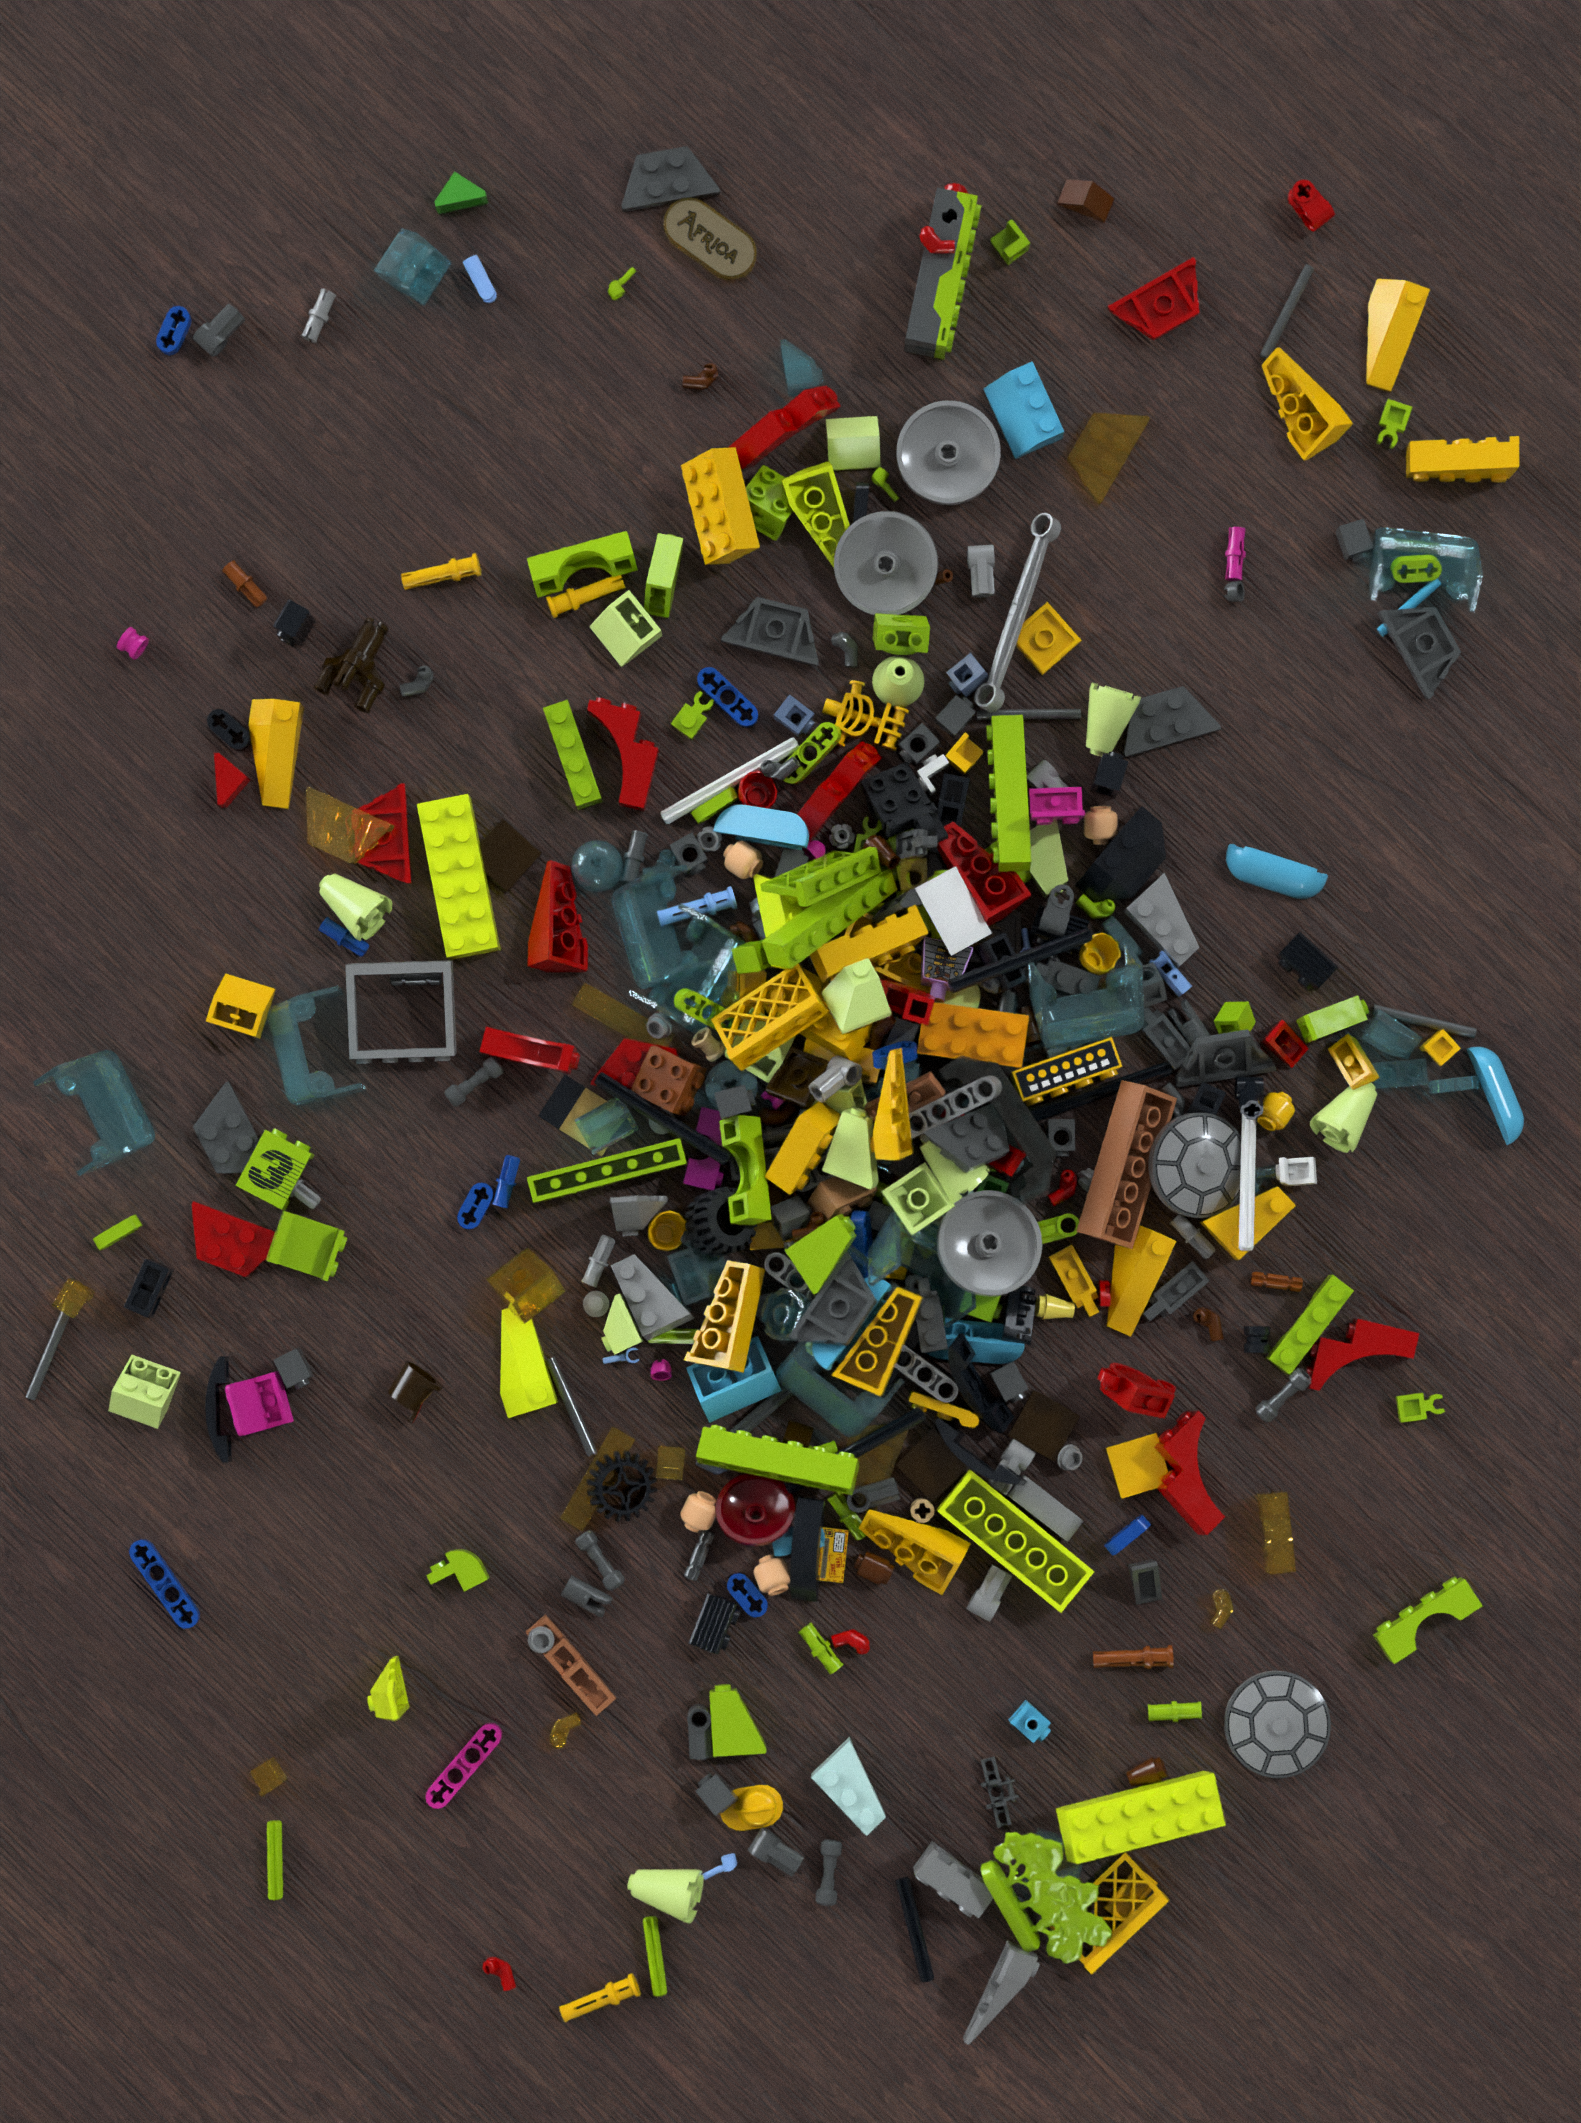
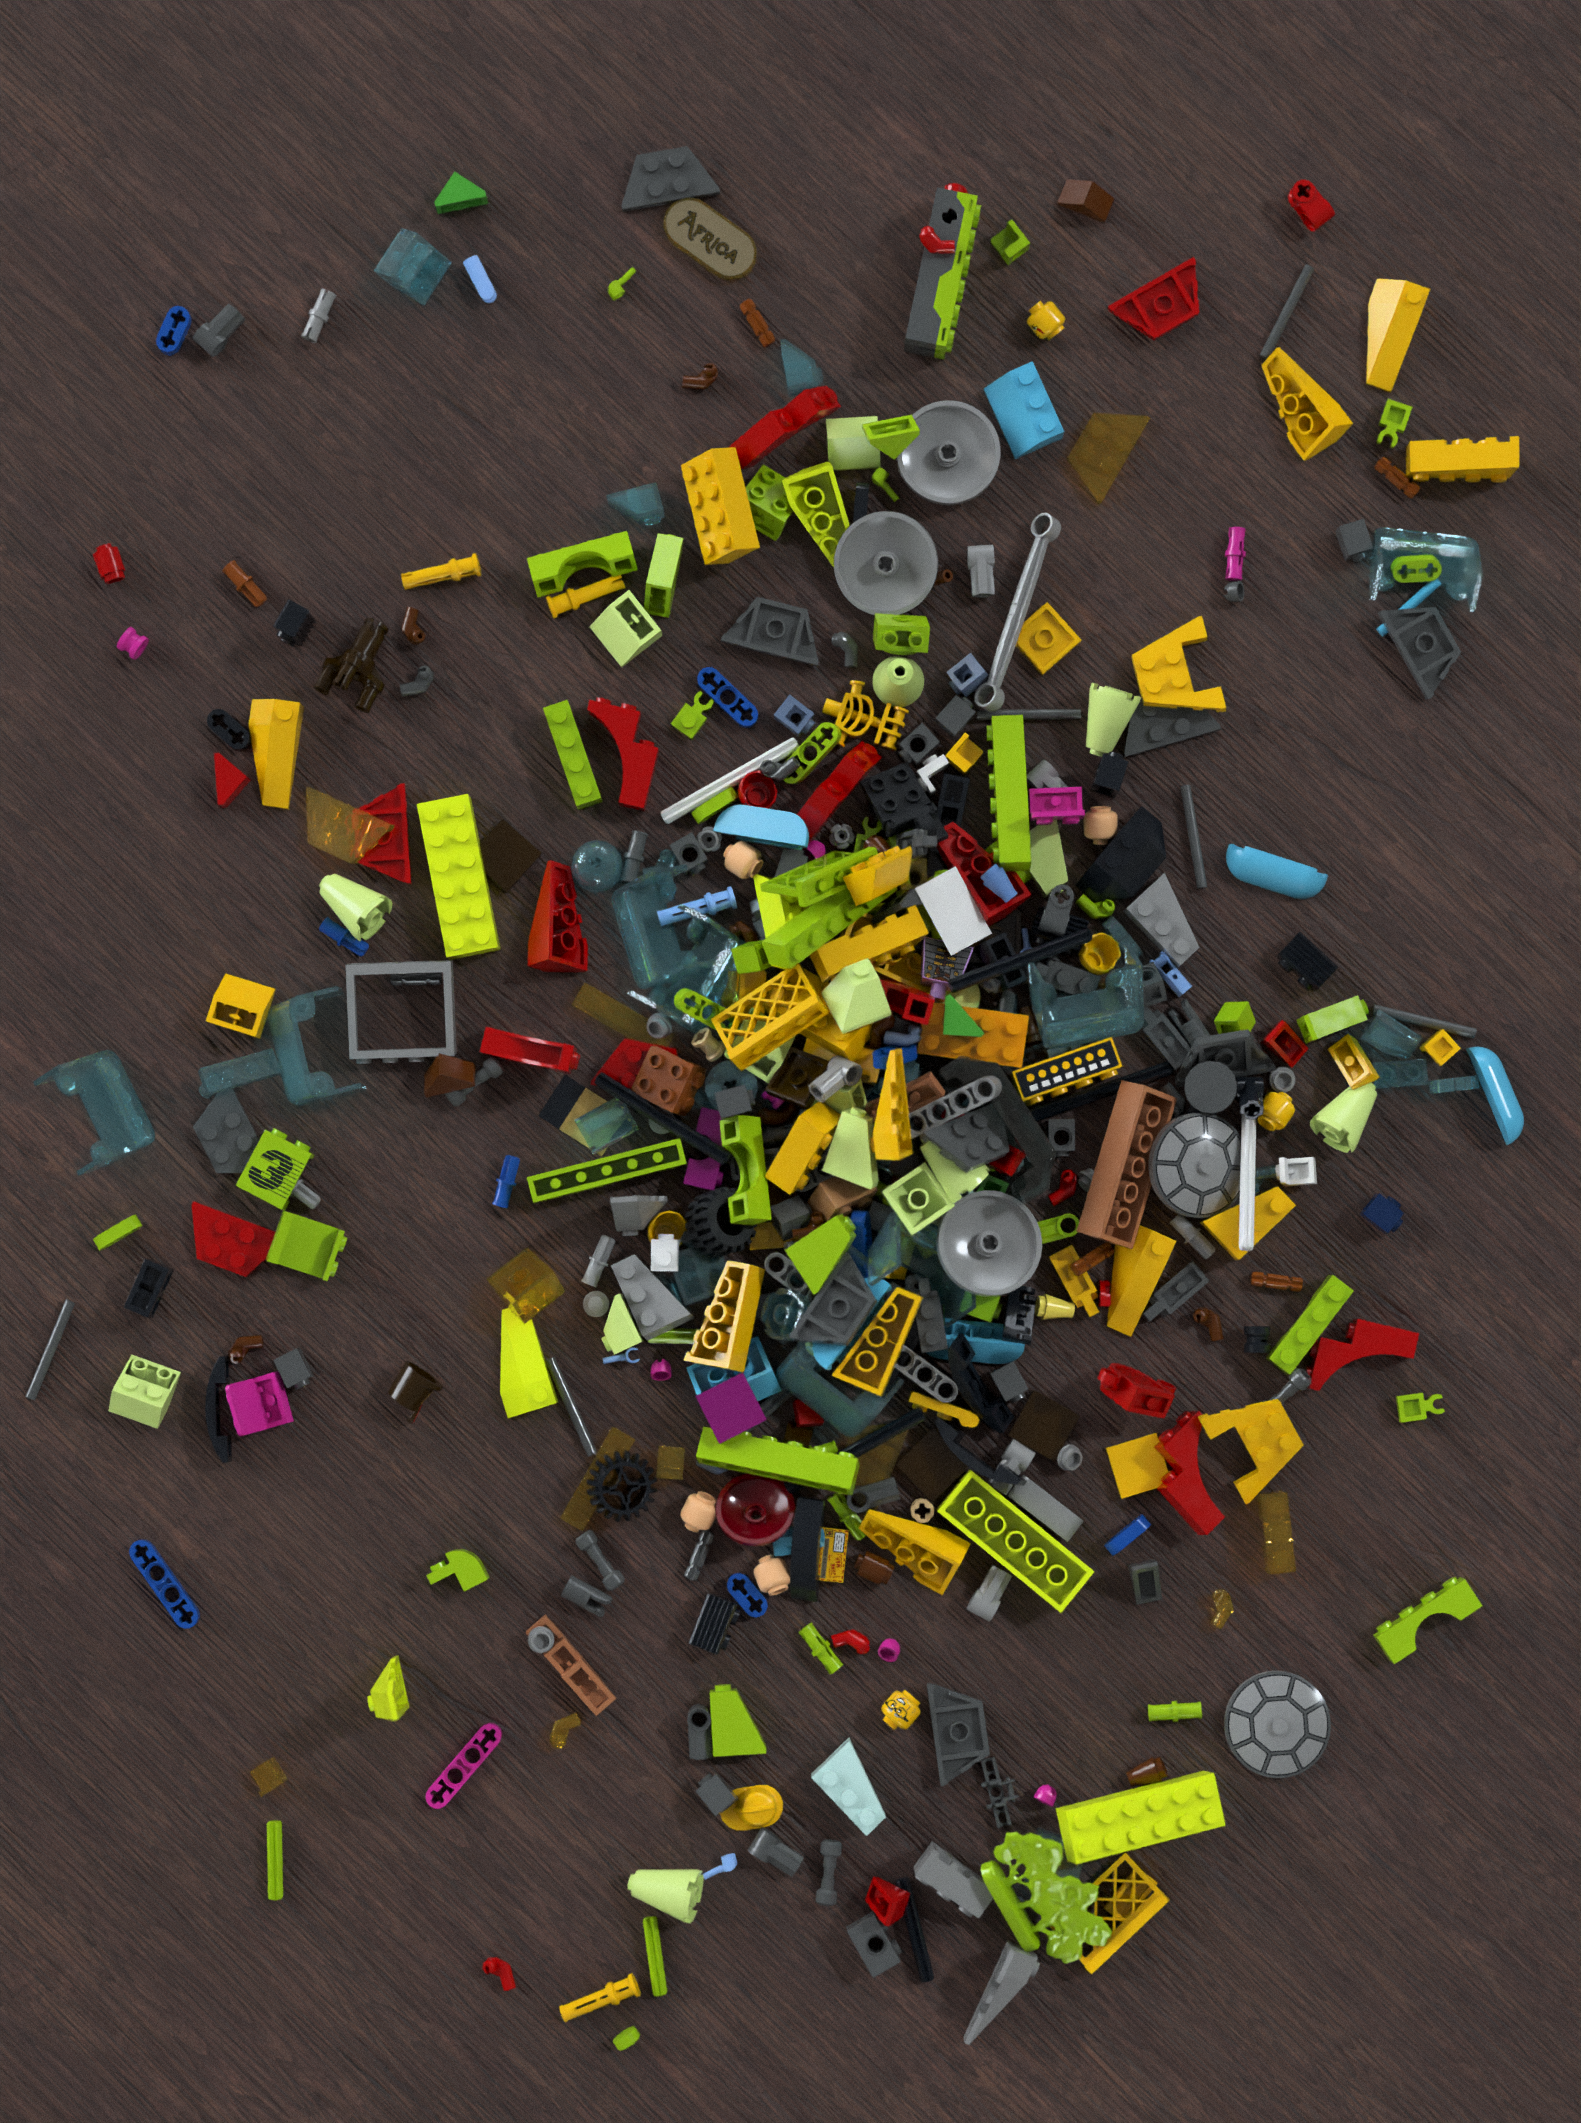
(72, 1297): clear yellow panel -> none
(109, 563): none -> red brick
(238, 1072): none -> clear light blue piece
(242, 1346): none -> reddish brown arm
(410, 628): none -> reddish brown arm
(448, 1075): none -> reddish brown slope
(469, 1203): blue beam -> none
(626, 2038): none -> lime tile
(639, 503): none -> clear light blue slope
(665, 1253): none -> white bracket
(731, 1407): none -> magenta tile
(757, 322): none -> dark orange axle
(805, 1415): none -> red tile
(875, 1959): none -> dark grey brick
(879, 874): none -> yellow slope
(886, 1900): none -> red slope
(889, 1650): none -> dark pink hinge
(892, 435): none -> lime slope
(900, 1710): none -> yellow head
(902, 1039): none -> sand blue arm
(957, 1731): none -> dark grey wing
(958, 1021): none -> bright green slope
(999, 883): none -> medium blue cone
(1026, 1713): medium azure brick -> none
(1046, 320): none -> yellow head
(1046, 1795): none -> dark pink hinge
(1092, 1259): none -> dark orange axle
(1145, 1657): dark orange pin -> none
(1165, 675): none -> yellow wing
(1193, 836): none -> dark grey bar
(1210, 1087): none -> dark grey tile
(1266, 1435): none -> yellow wing
(1282, 1079): none -> light grey plate
(1383, 1213): none -> dark blue brick
(1397, 477): none -> dark orange axle

